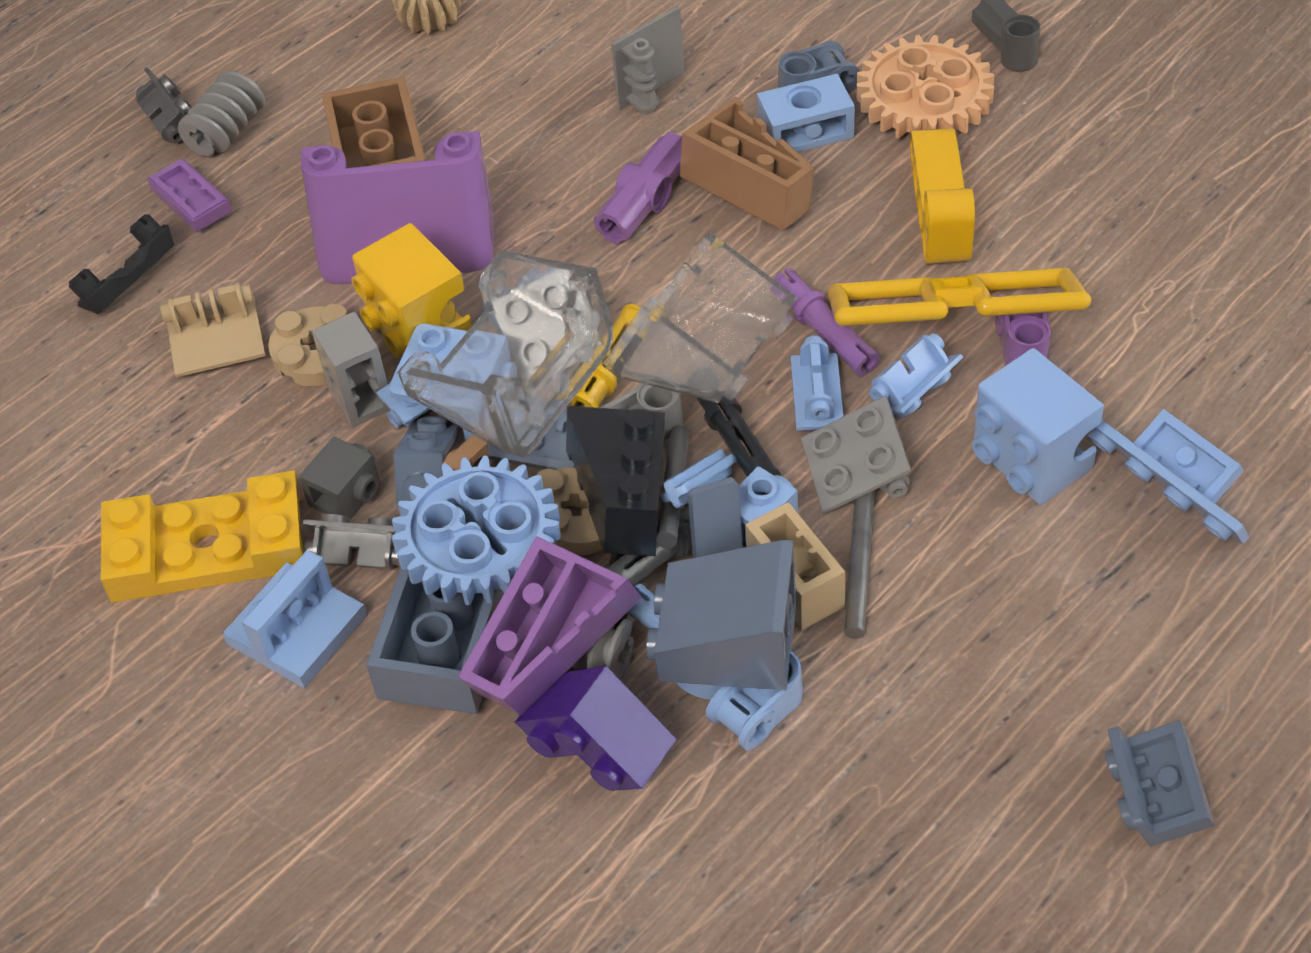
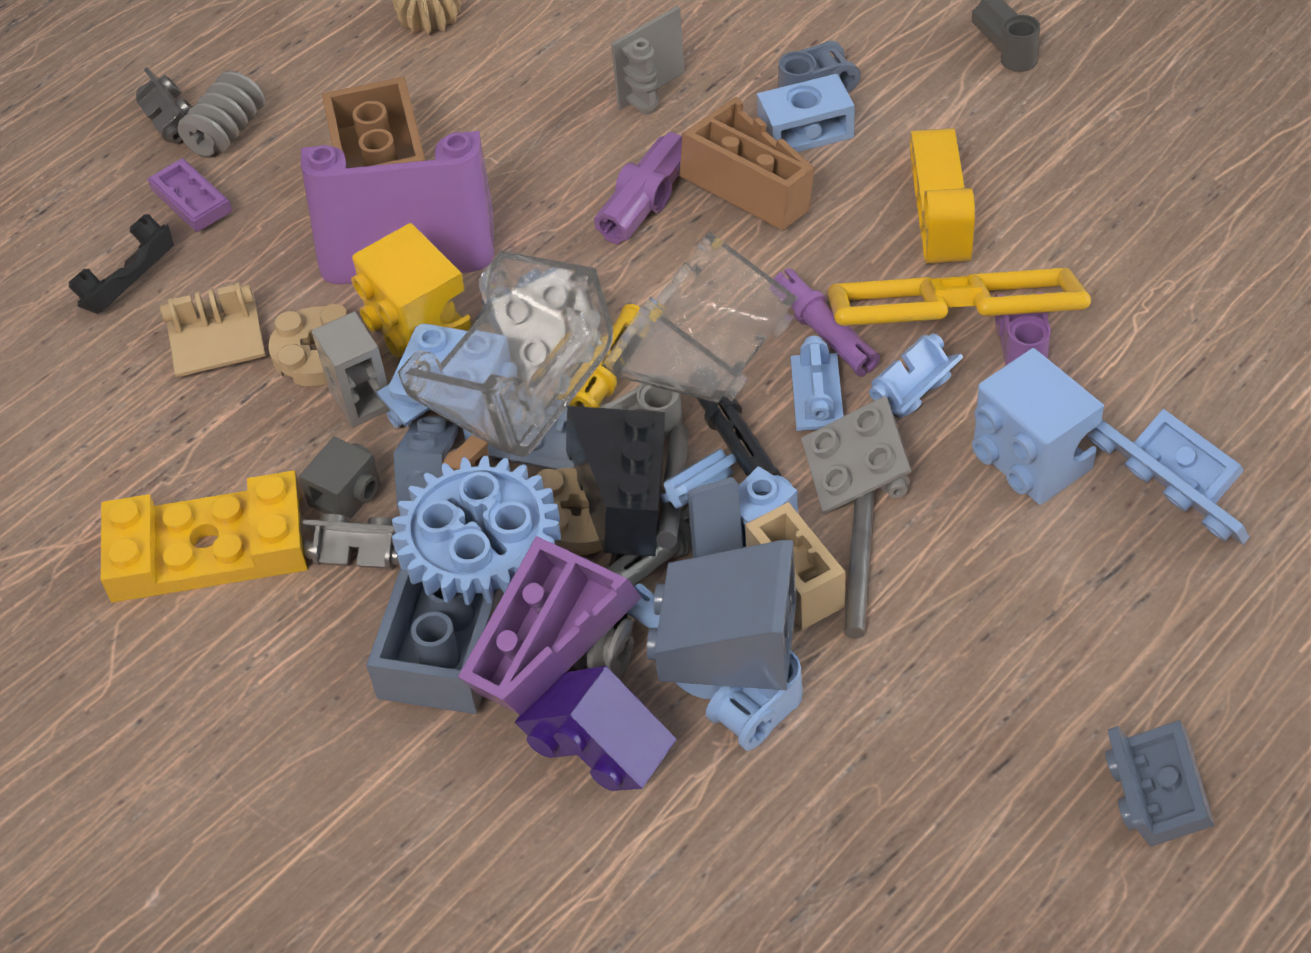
(296, 621): light blue bracket -> none
(925, 86): light nougat gear -> none

